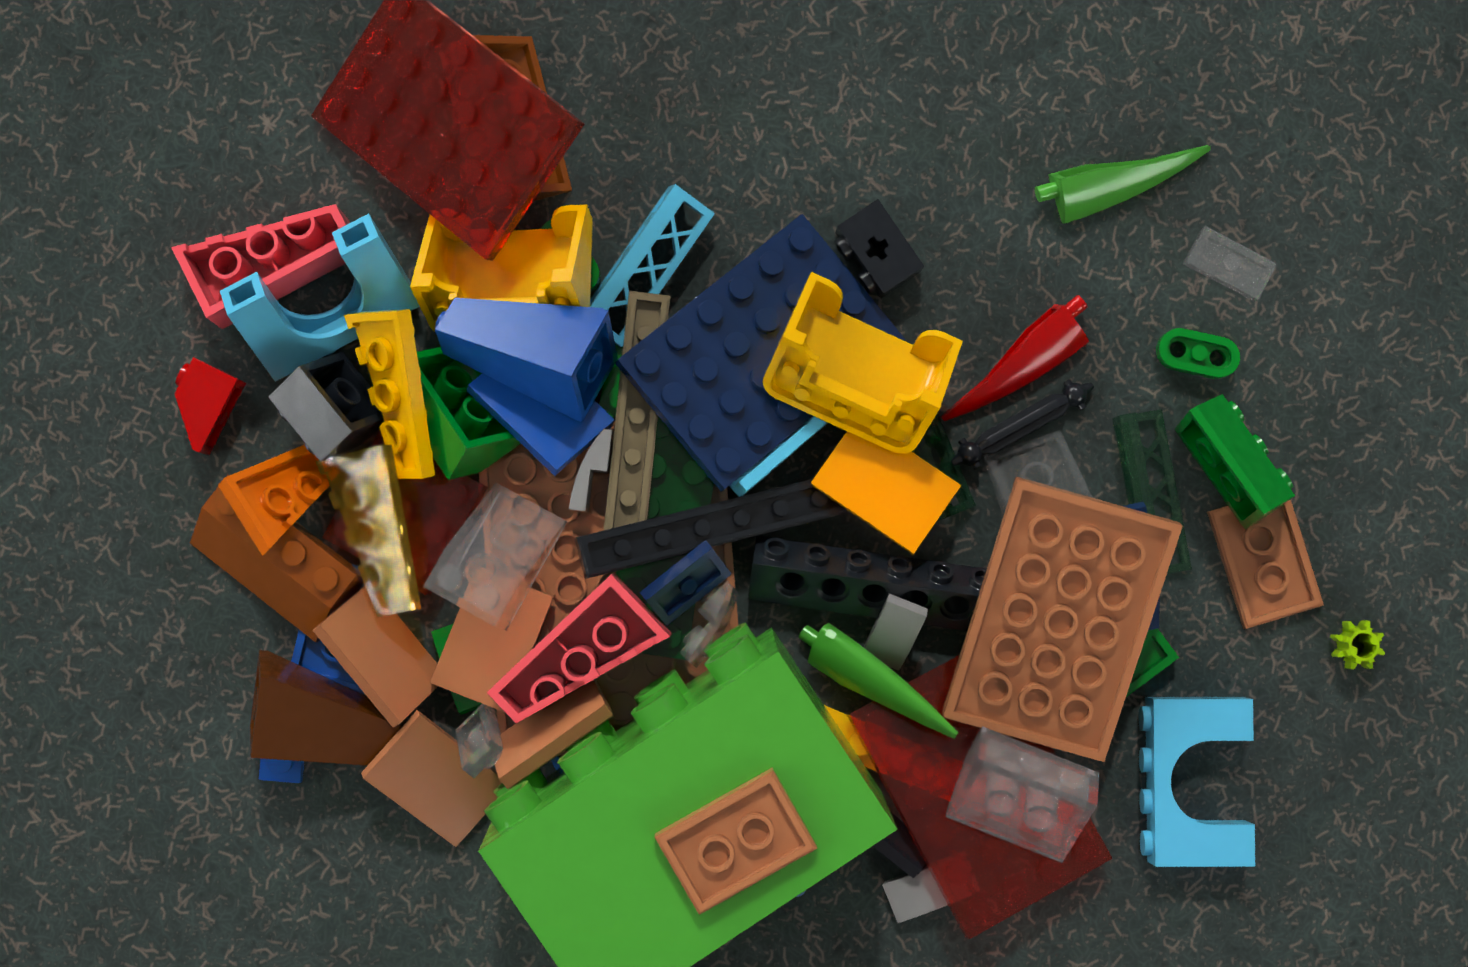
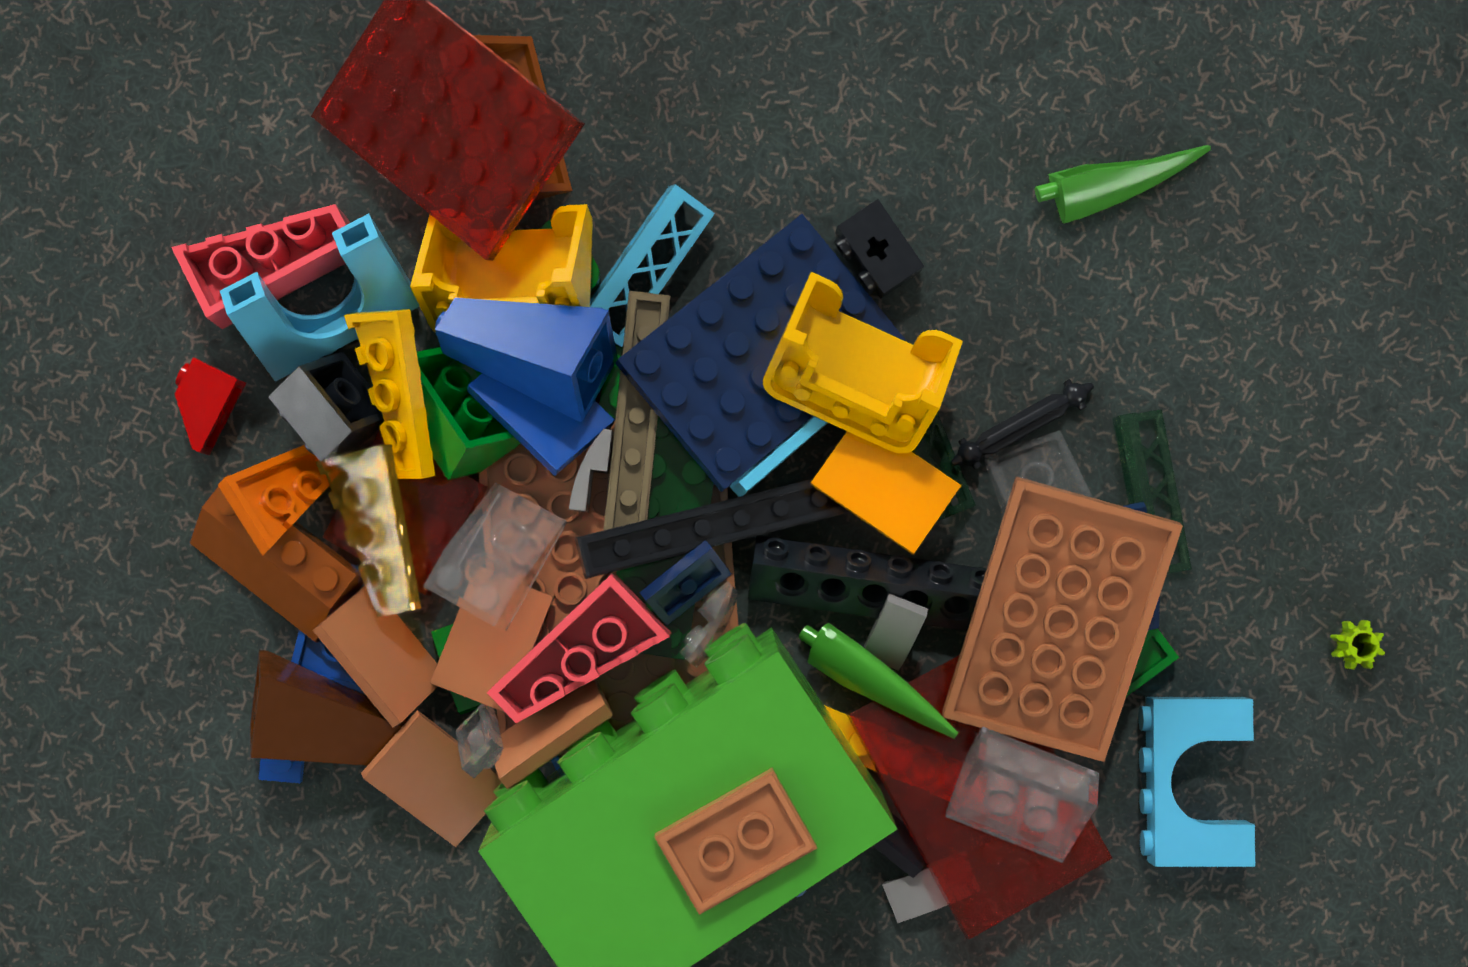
(1037, 351): red piece -> none
(1196, 353): green plate -> none
(1230, 263): clear plate -> none
(1234, 460): green slope -> none
(1266, 565): nougat tile -> none

